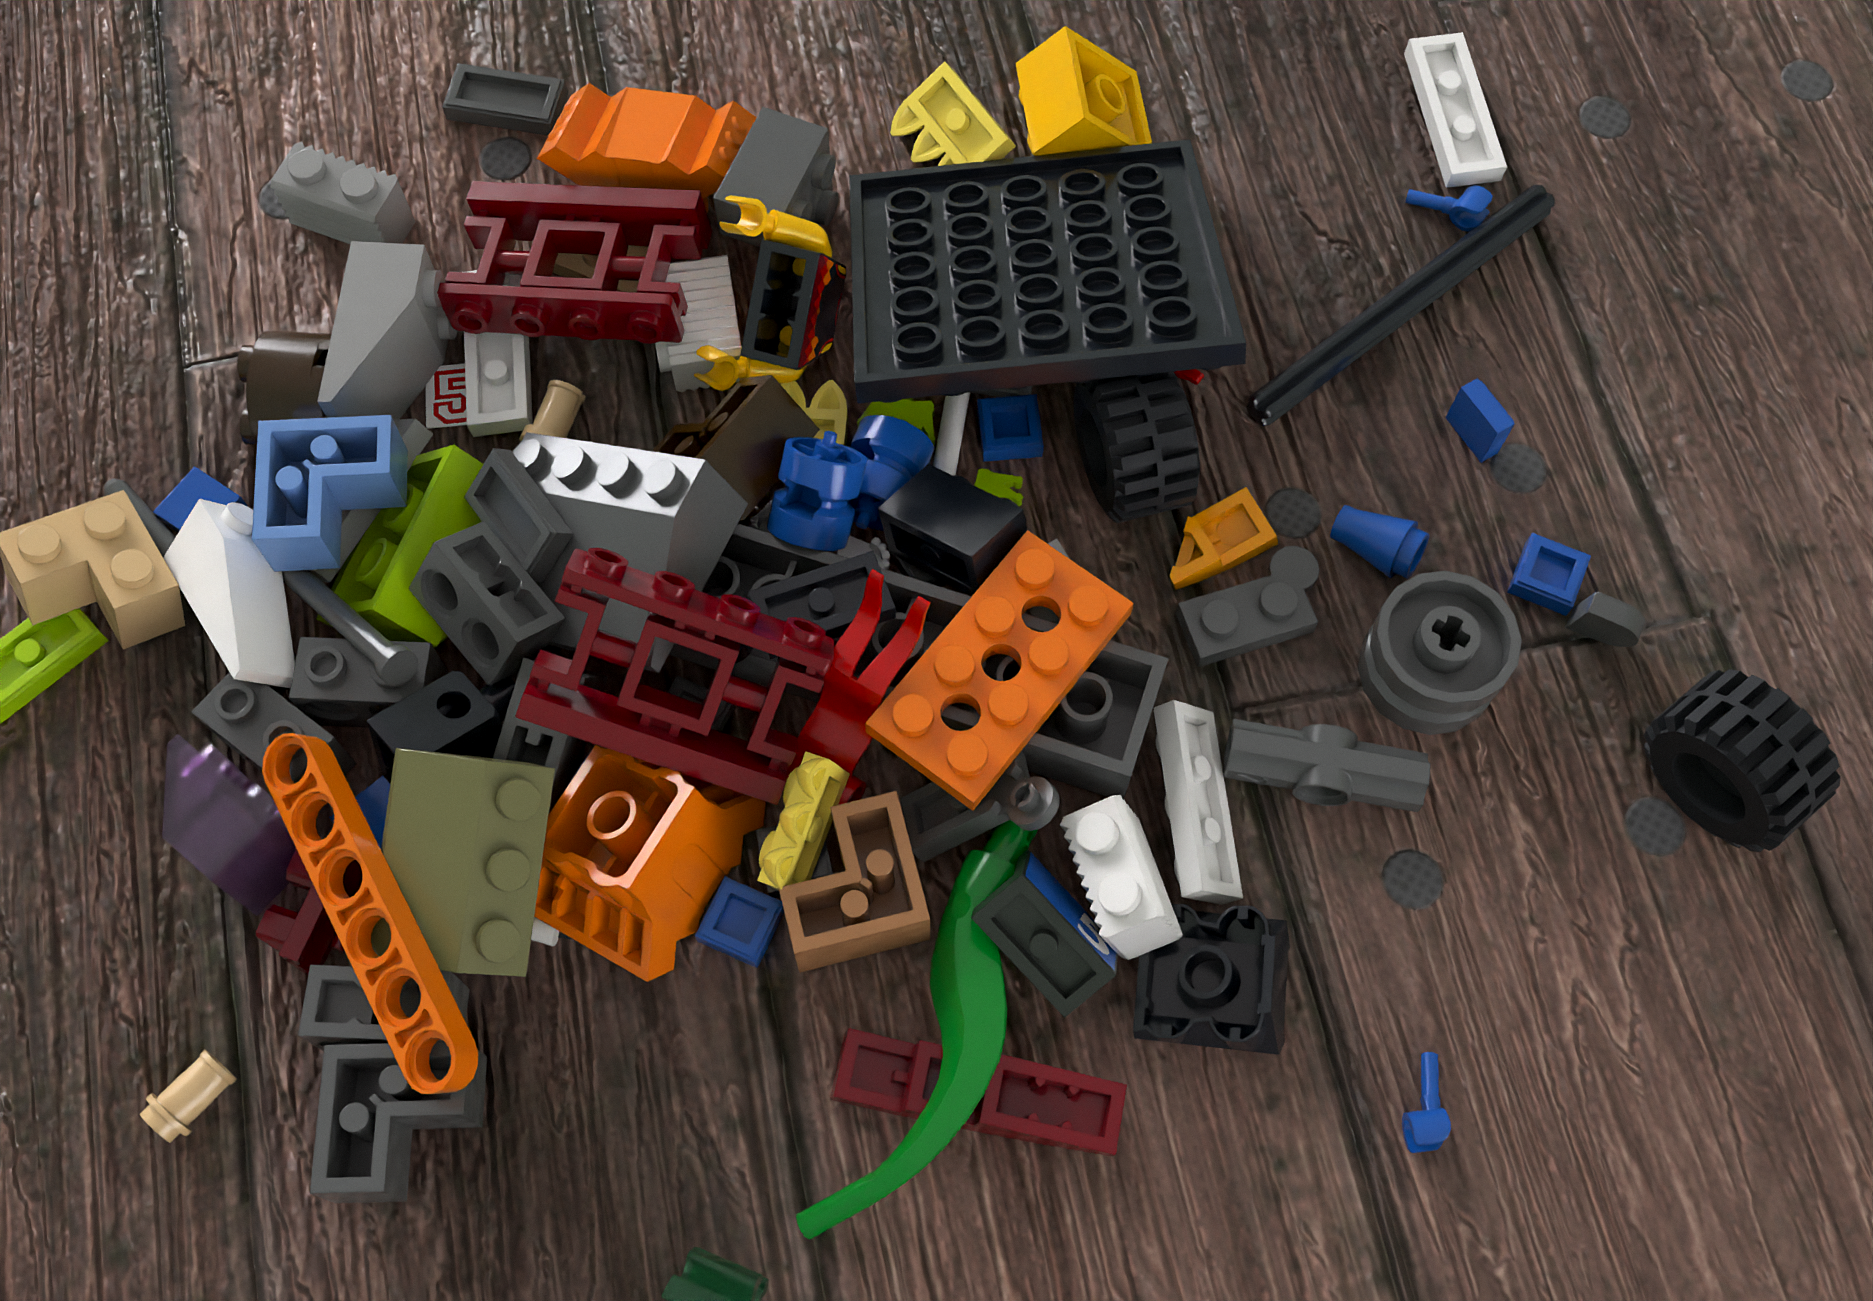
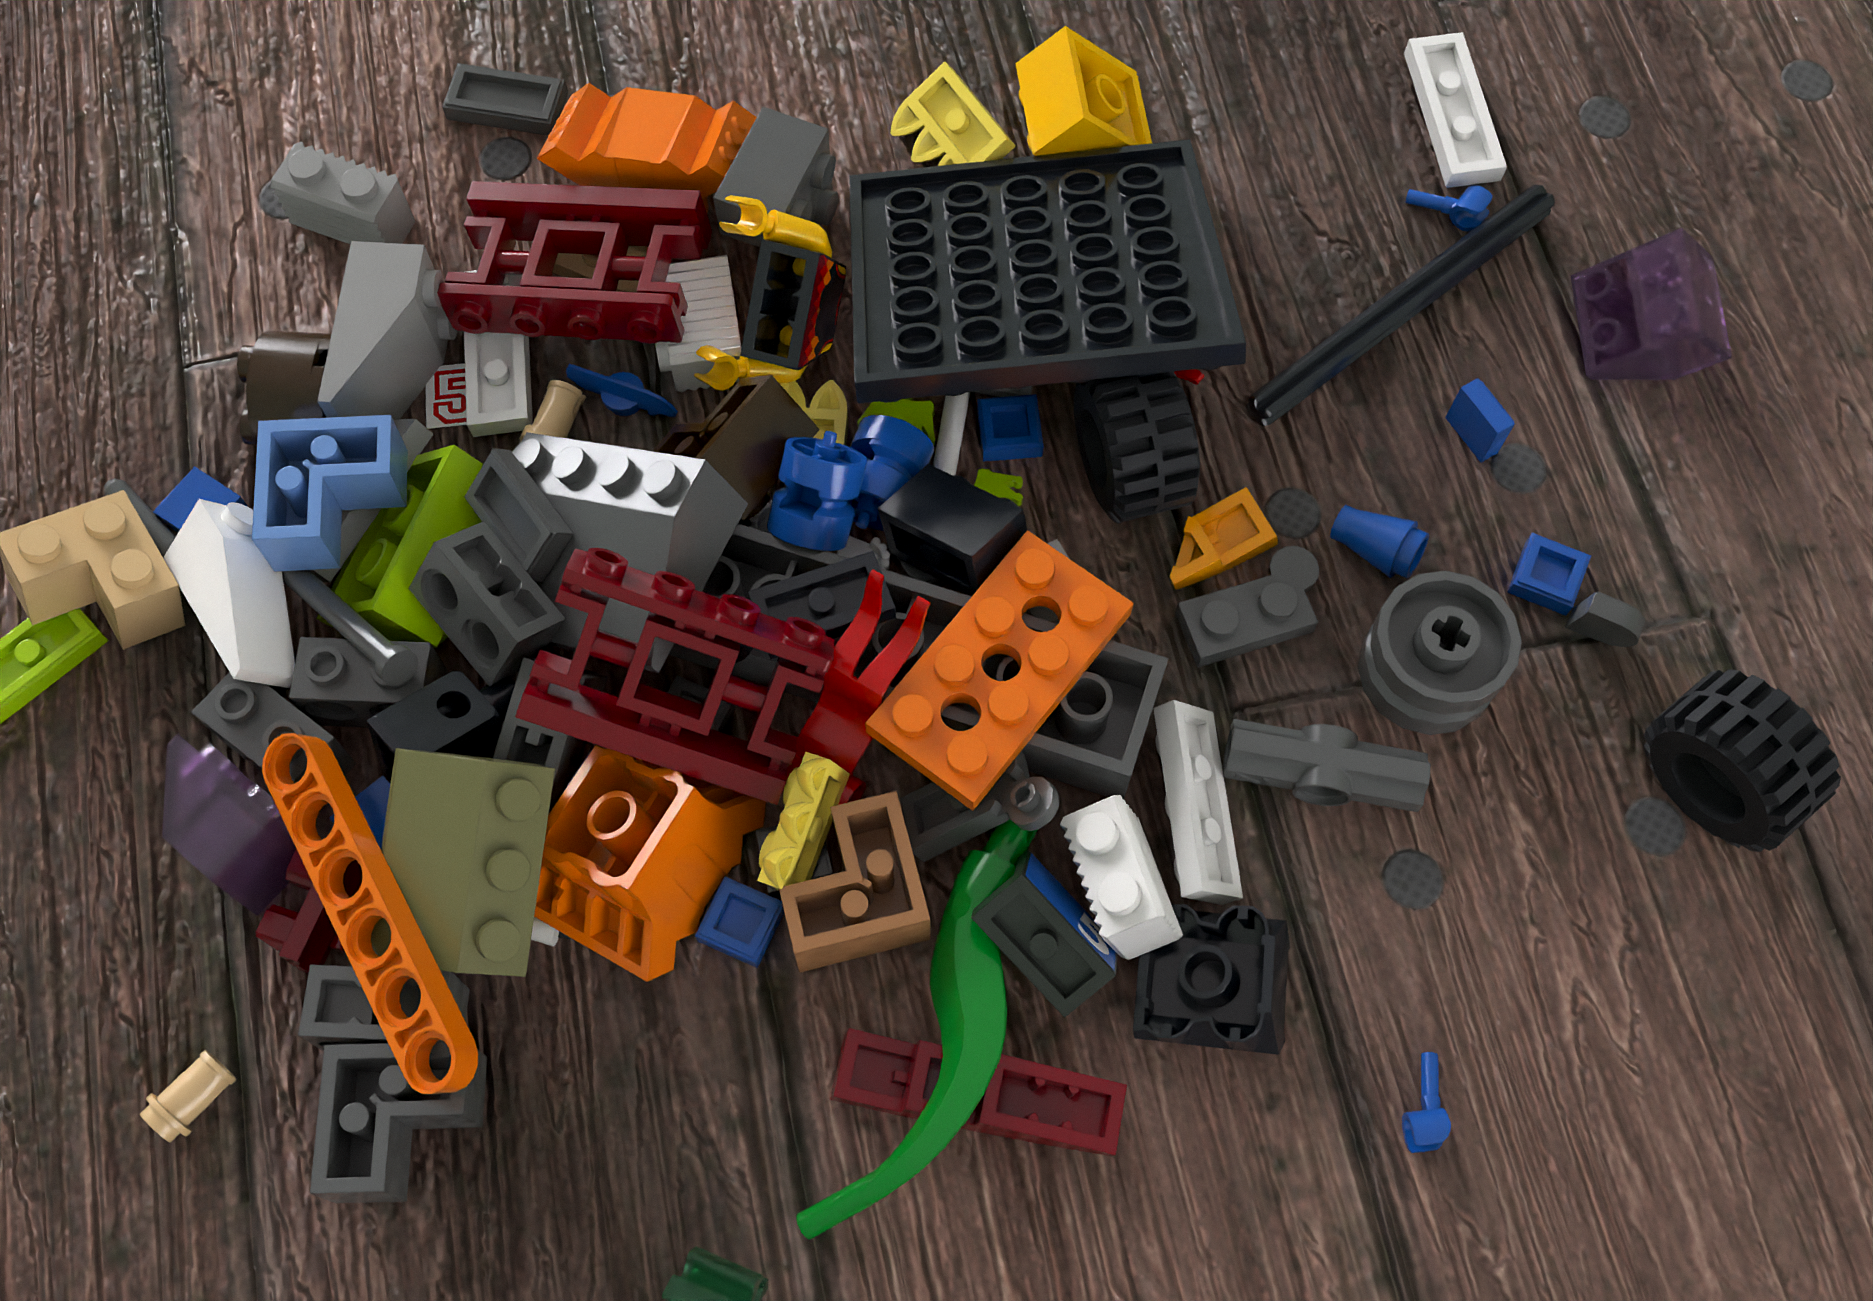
(621, 392): none -> blue piece
(1651, 312): none -> clear purple slope

